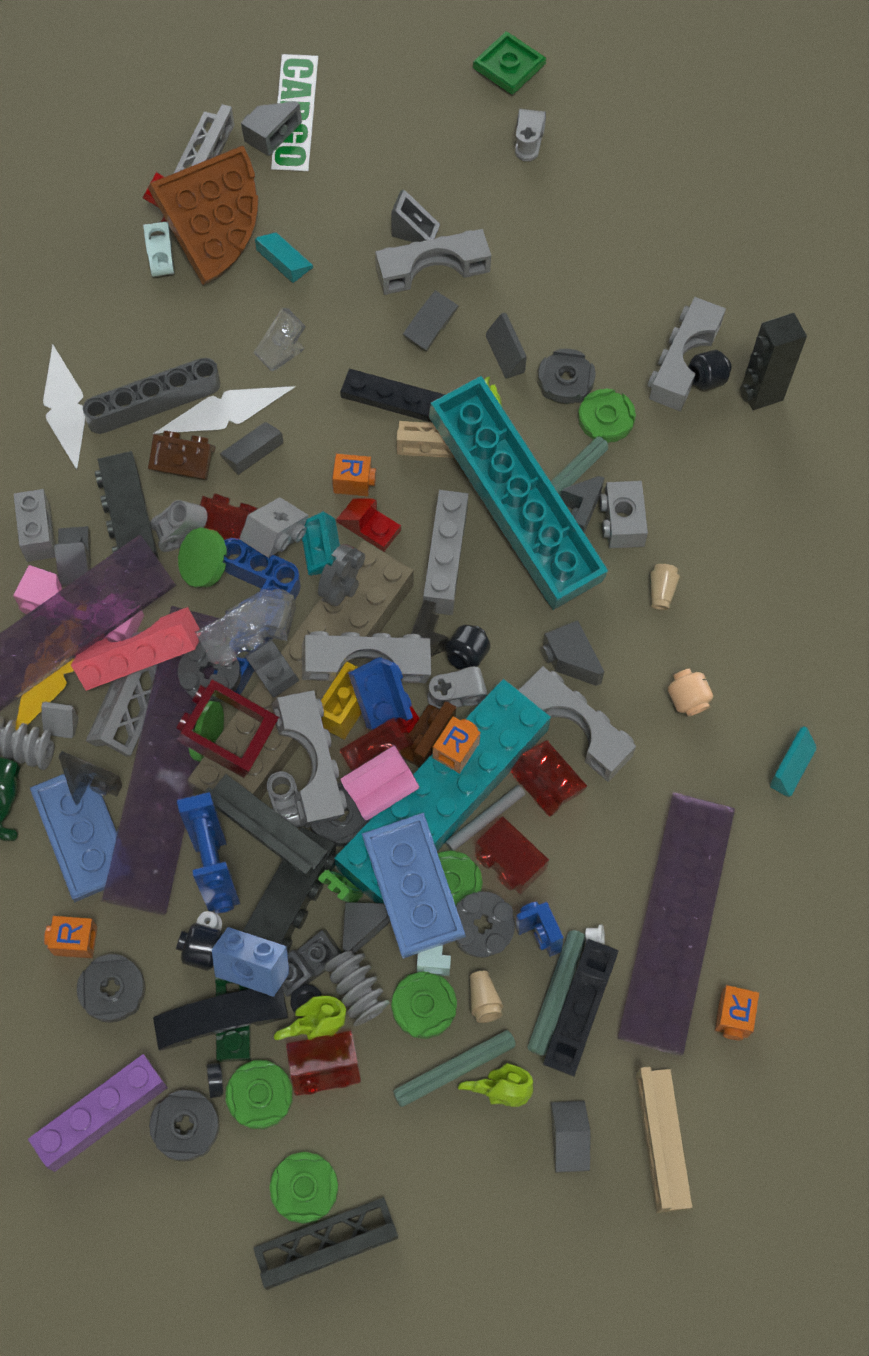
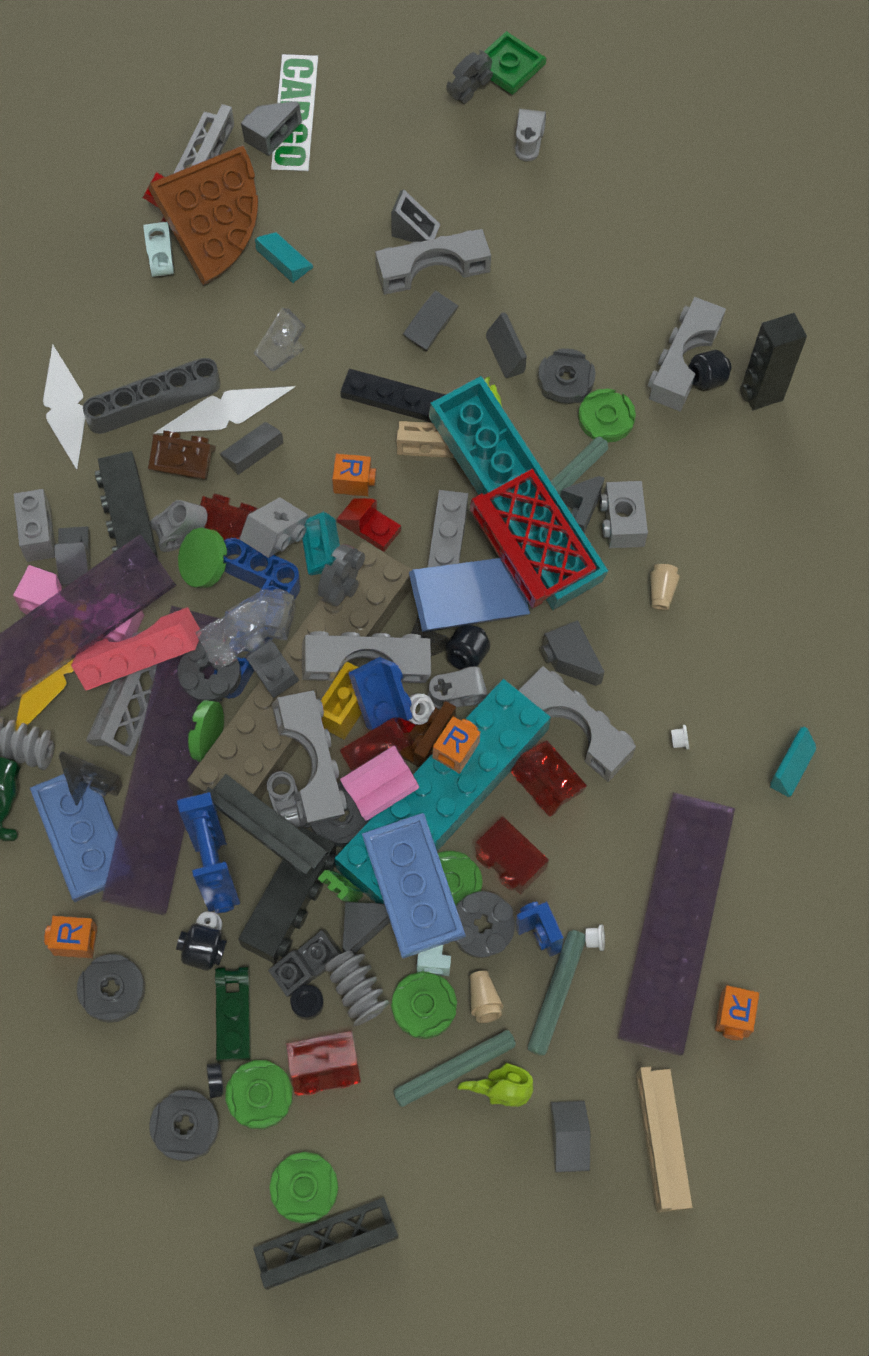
(59, 719): light grey slope -> none
(97, 1113): medium lavender brick -> none
(203, 746): dark red window -> none
(217, 1016): black slope -> none
(250, 961): medium blue brick -> none
(321, 1017): lime piece -> none
(426, 708): none -> white plate
(466, 594): none -> medium blue tile
(469, 76): none -> dark grey plate
(485, 818): light grey bar -> none
(509, 550): none -> red fence
(580, 1007): black slope -> none
(680, 738): none -> white piece
(690, 692): light nougat head -> none

